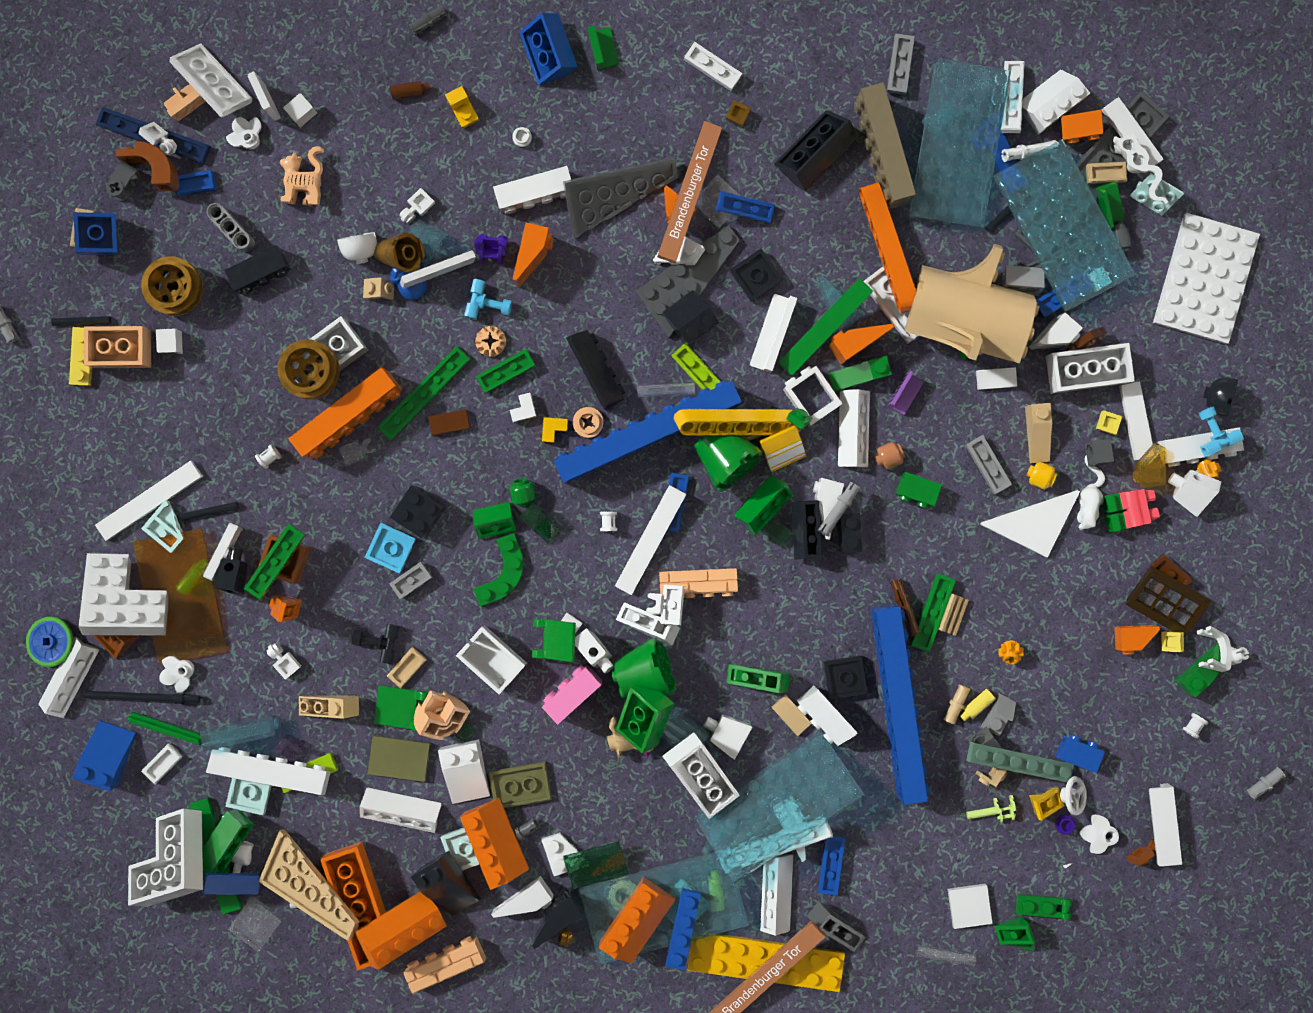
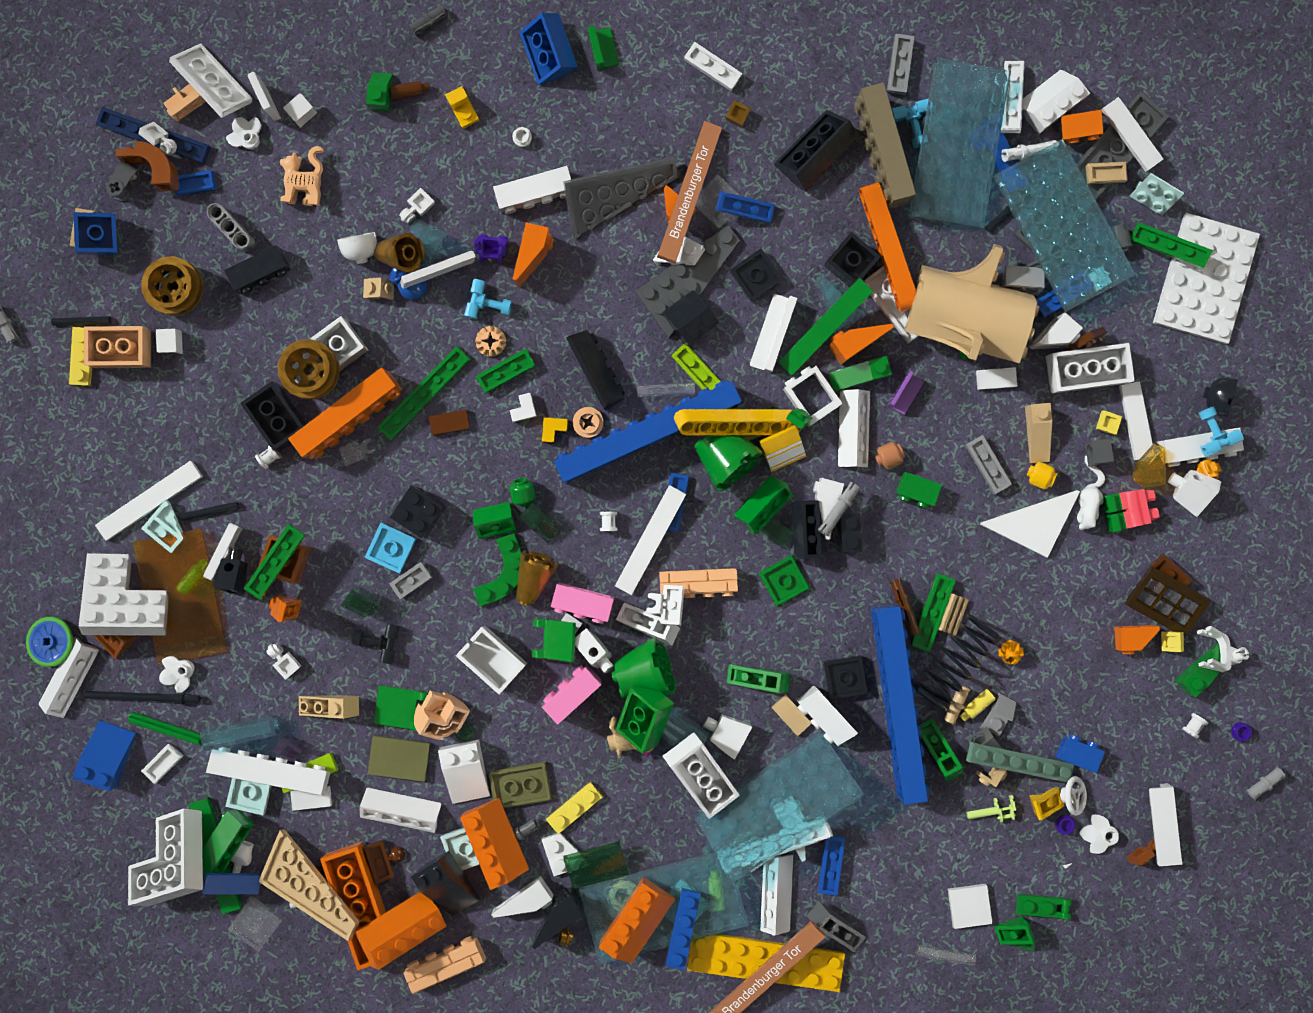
(273, 415): none -> black brick
(305, 800): none -> white tile
(360, 602): none -> clear green slope
(379, 92): none -> green slope
(380, 861): none -> reddish brown plate
(406, 667): tan tile -> none
(533, 576): none -> pearl gold cone
(574, 807): none -> light yellow plate
(582, 603): none -> bright pink brick
(784, 580): none -> green tile
(851, 260): none -> black brick
(912, 114): none -> medium azure bar
(940, 751): none -> green slope
(984, 627): none -> black piece
(1110, 203): green panel -> none
(1138, 160): white animal -> none
(1170, 245): none -> green plate
(1241, 731): none -> dark purple plate

